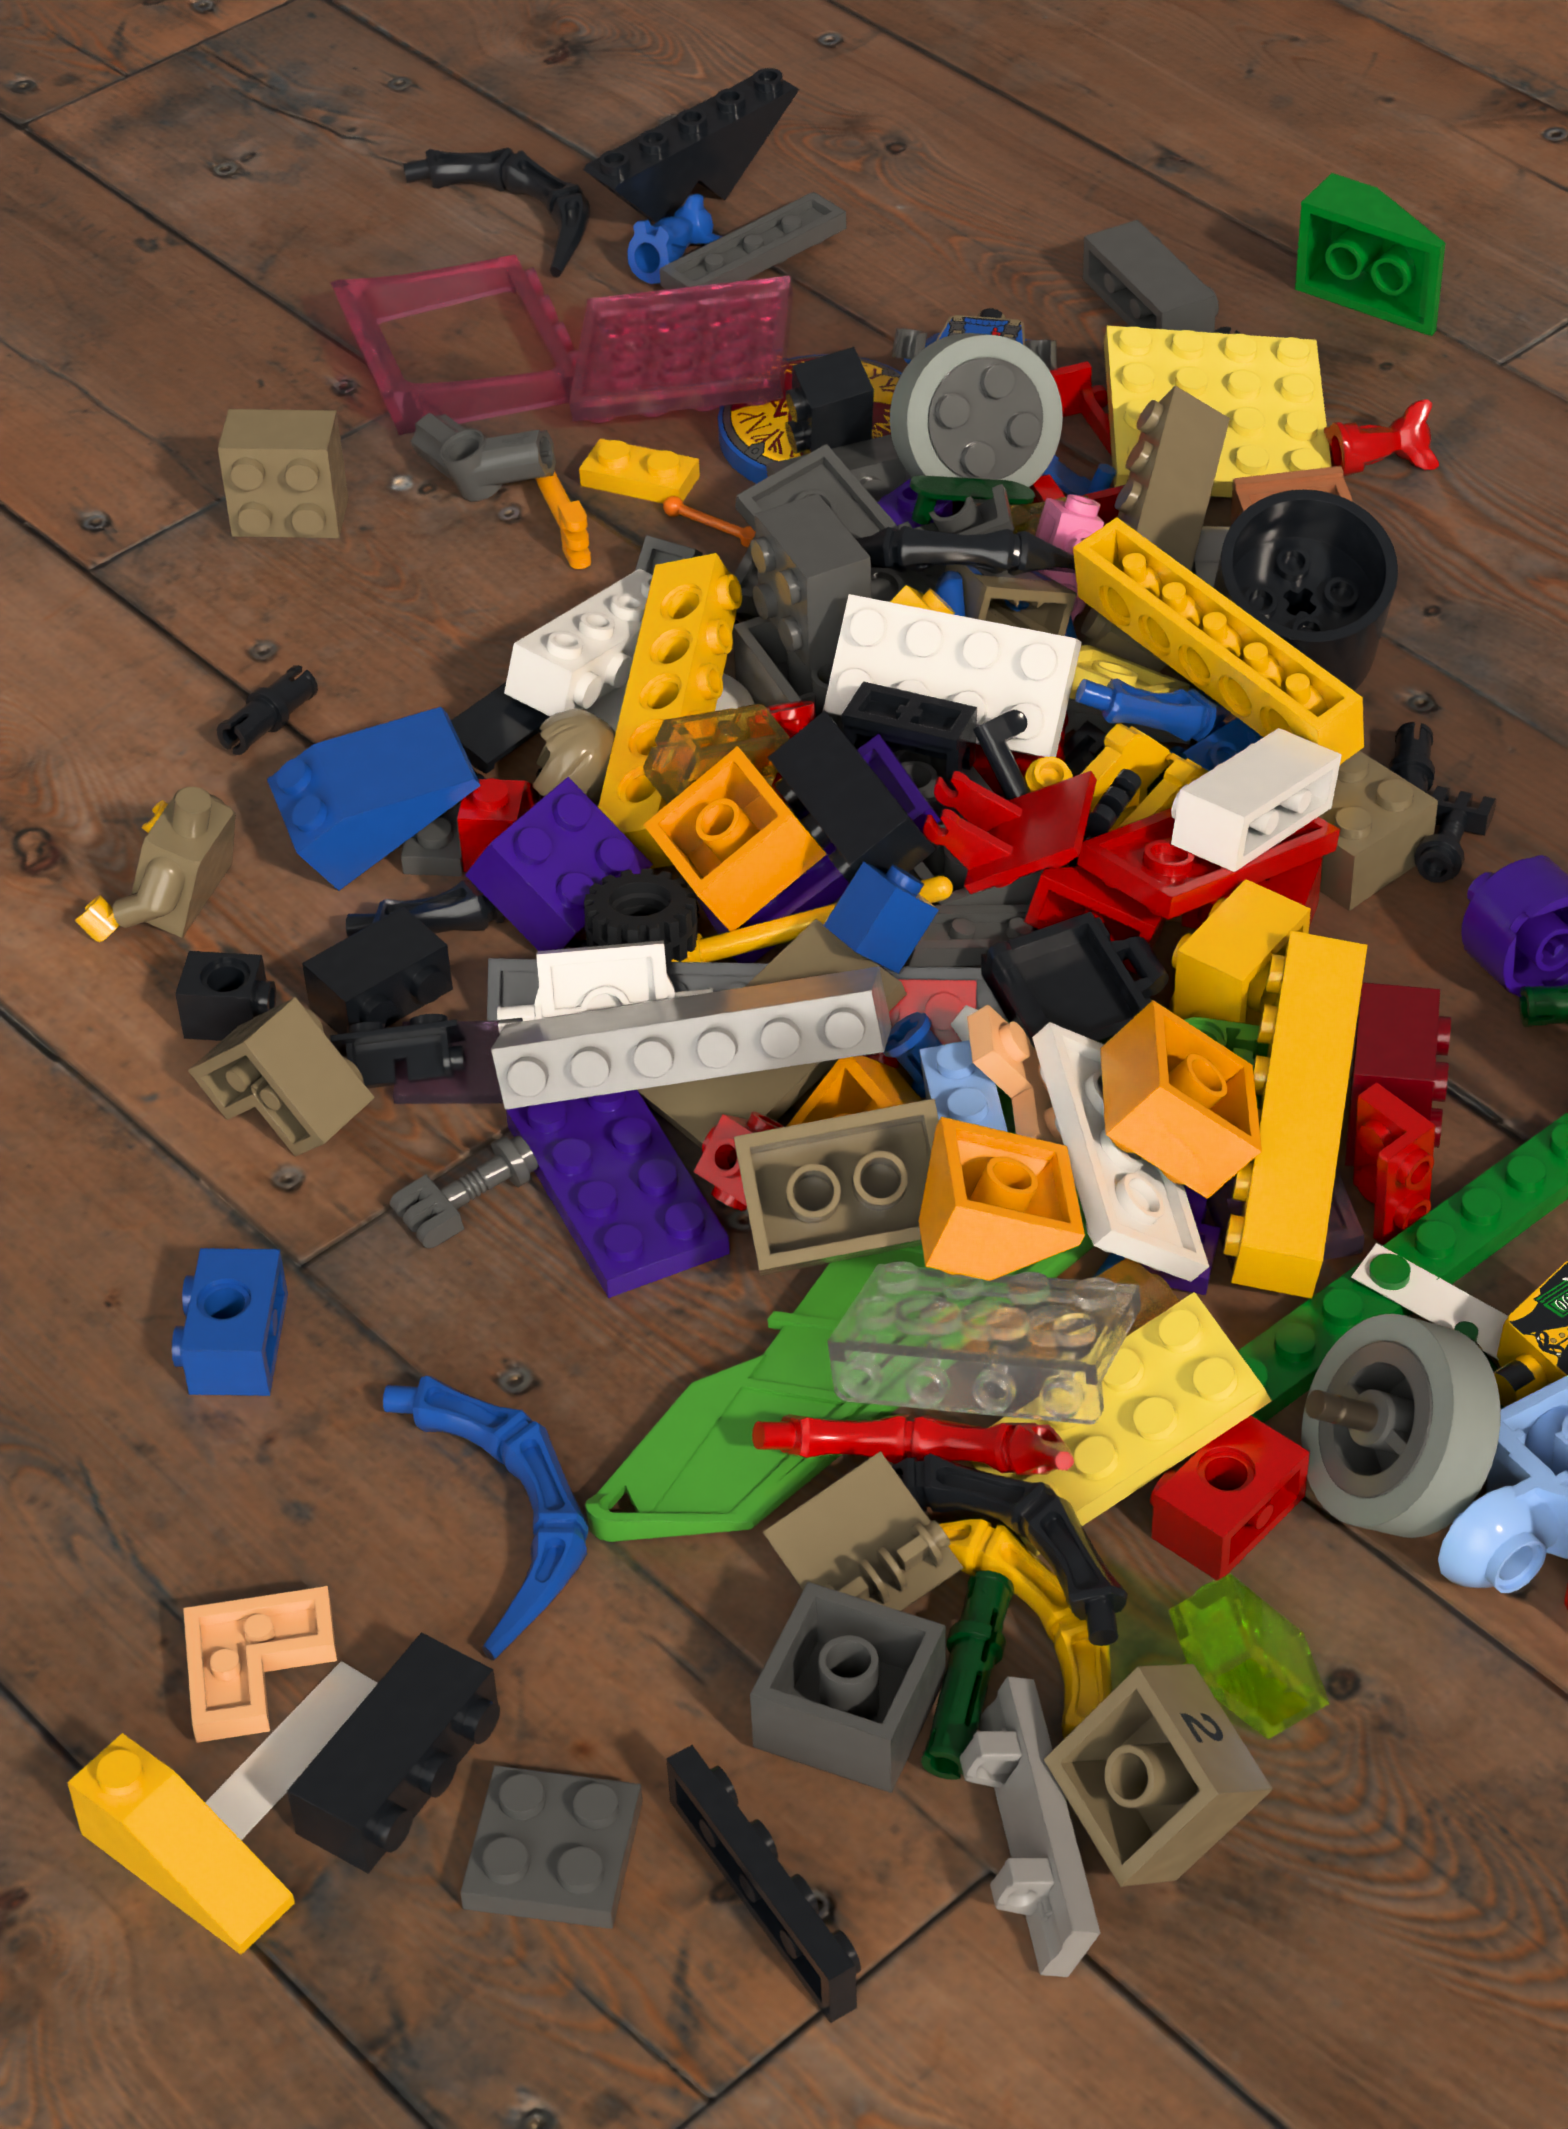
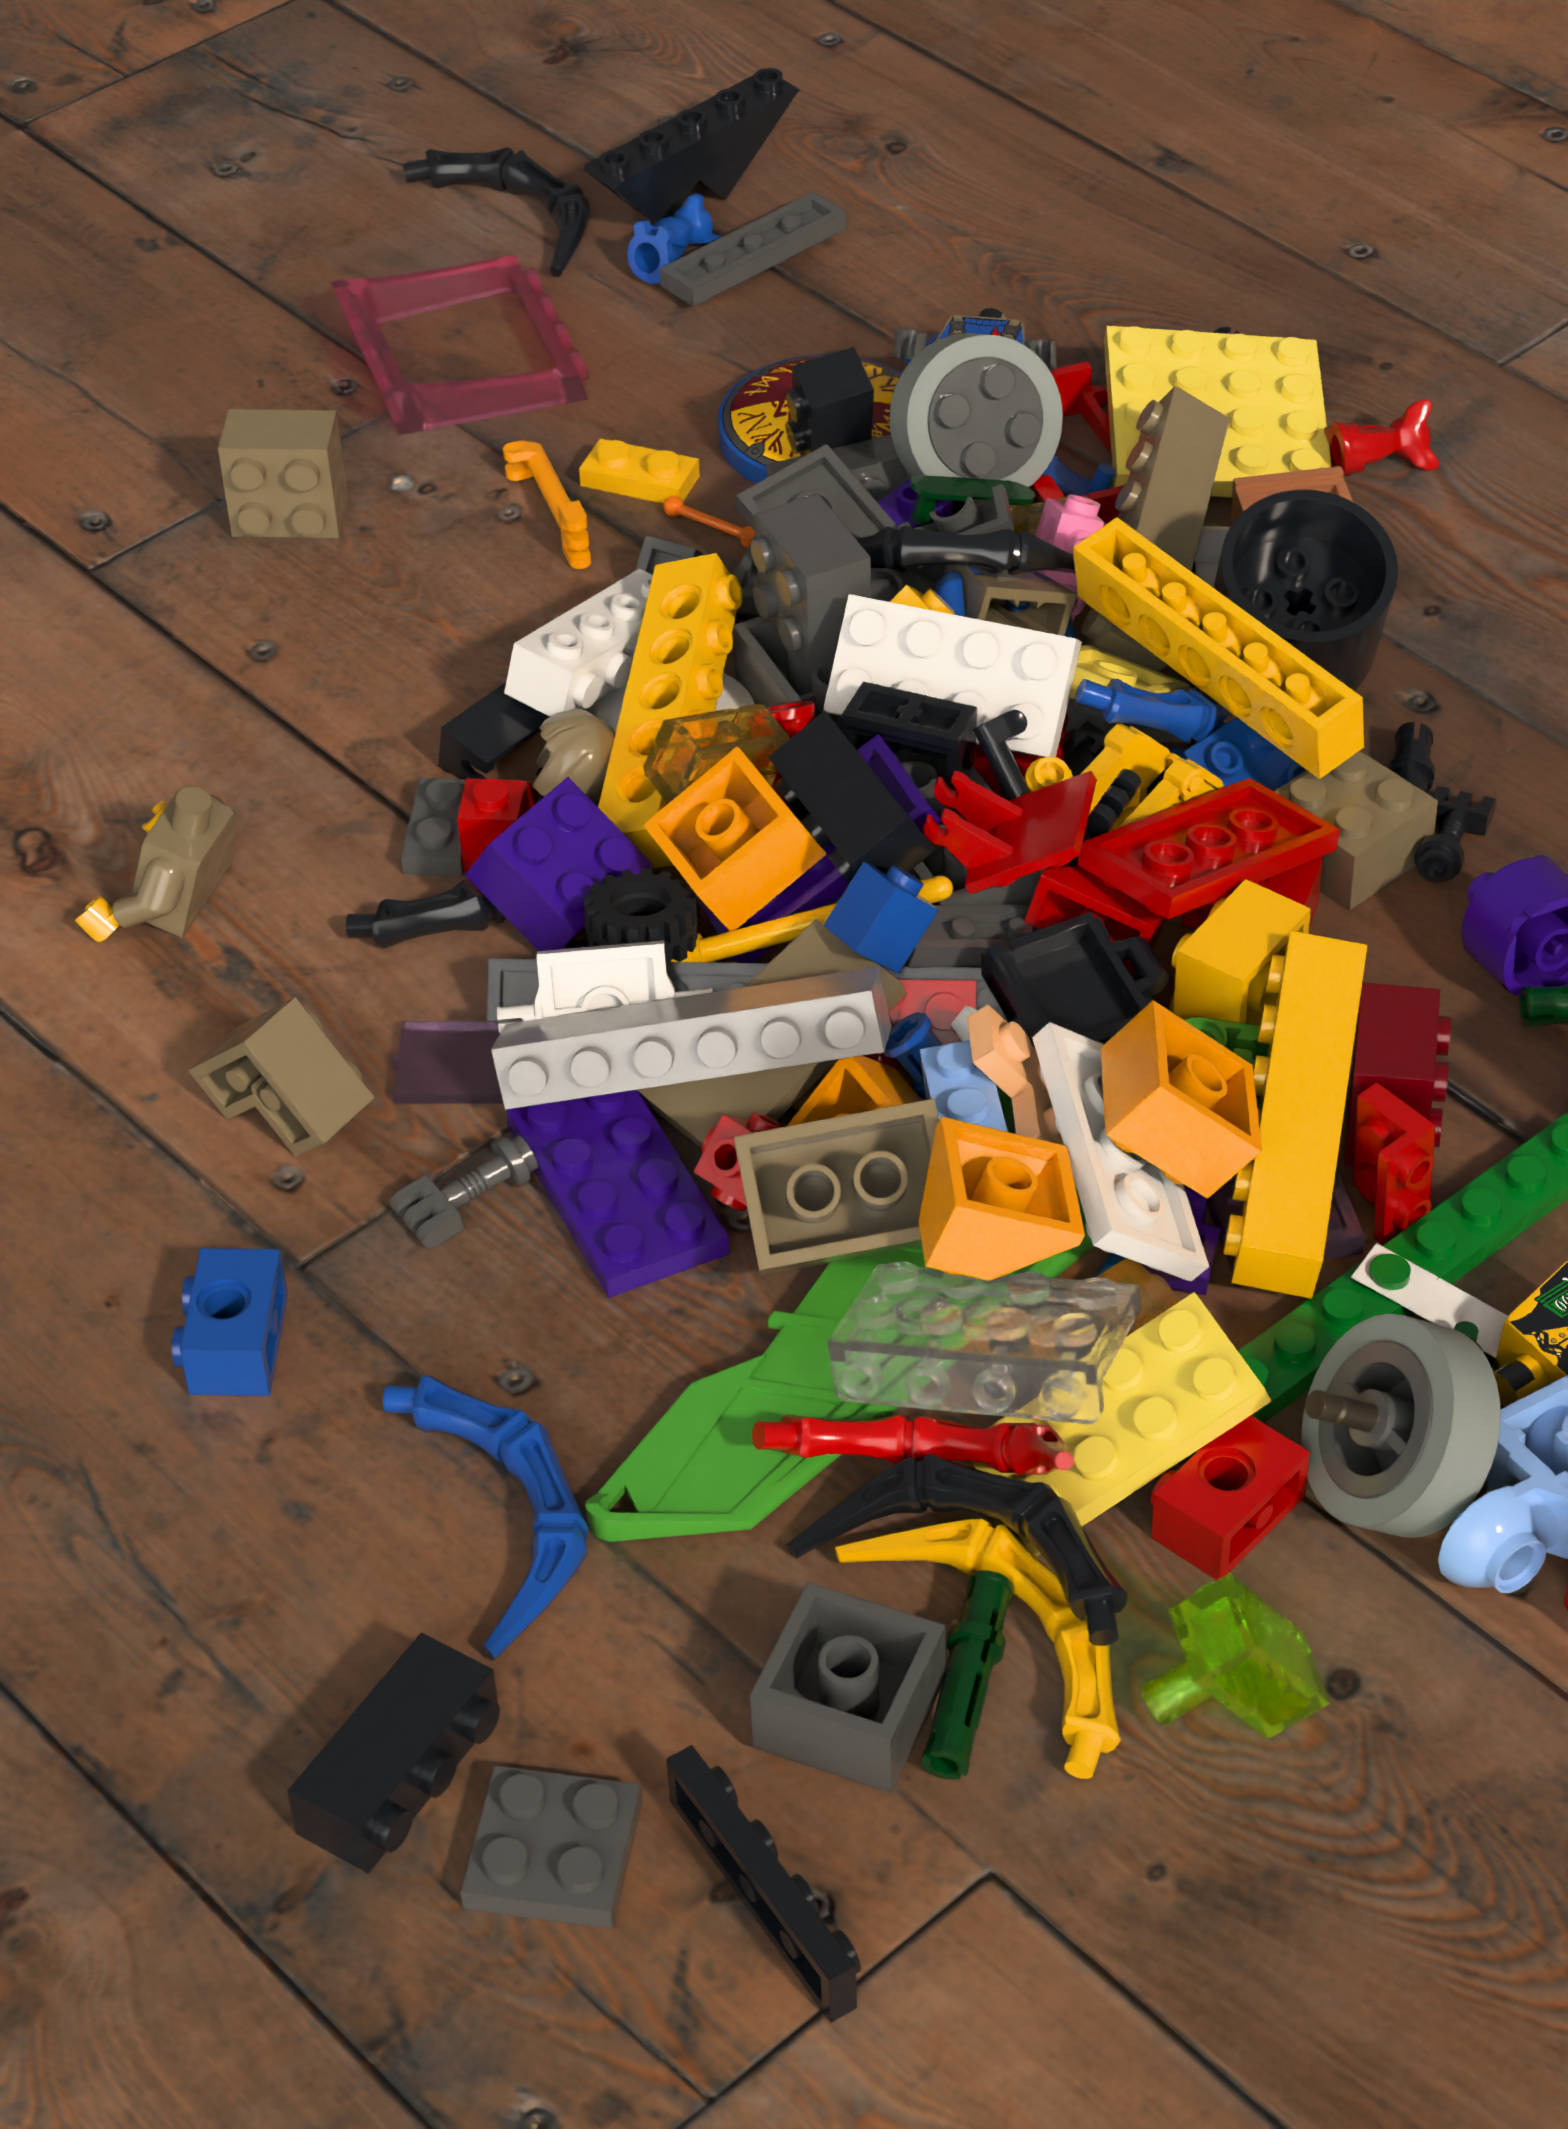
(176, 1843): yellow slope -> none
(221, 993): black brick -> none
(240, 1641): light nougat plate -> none
(267, 710): black pin -> none
(289, 1750): white sticker -> none
(371, 791): blue slope -> none
(378, 973): black brick -> none
(422, 1044): black hinge -> none
(482, 464): dark grey piece -> none
(683, 349): clear pink plate -> none
(865, 1539): dark tan hinge -> none
(1045, 1863): light grey hinge -> none
(1146, 281): dark grey brick -> none
(1157, 1774): dark tan brick -> none
(1255, 799): white brick -> none
(1369, 255): green slope -> none

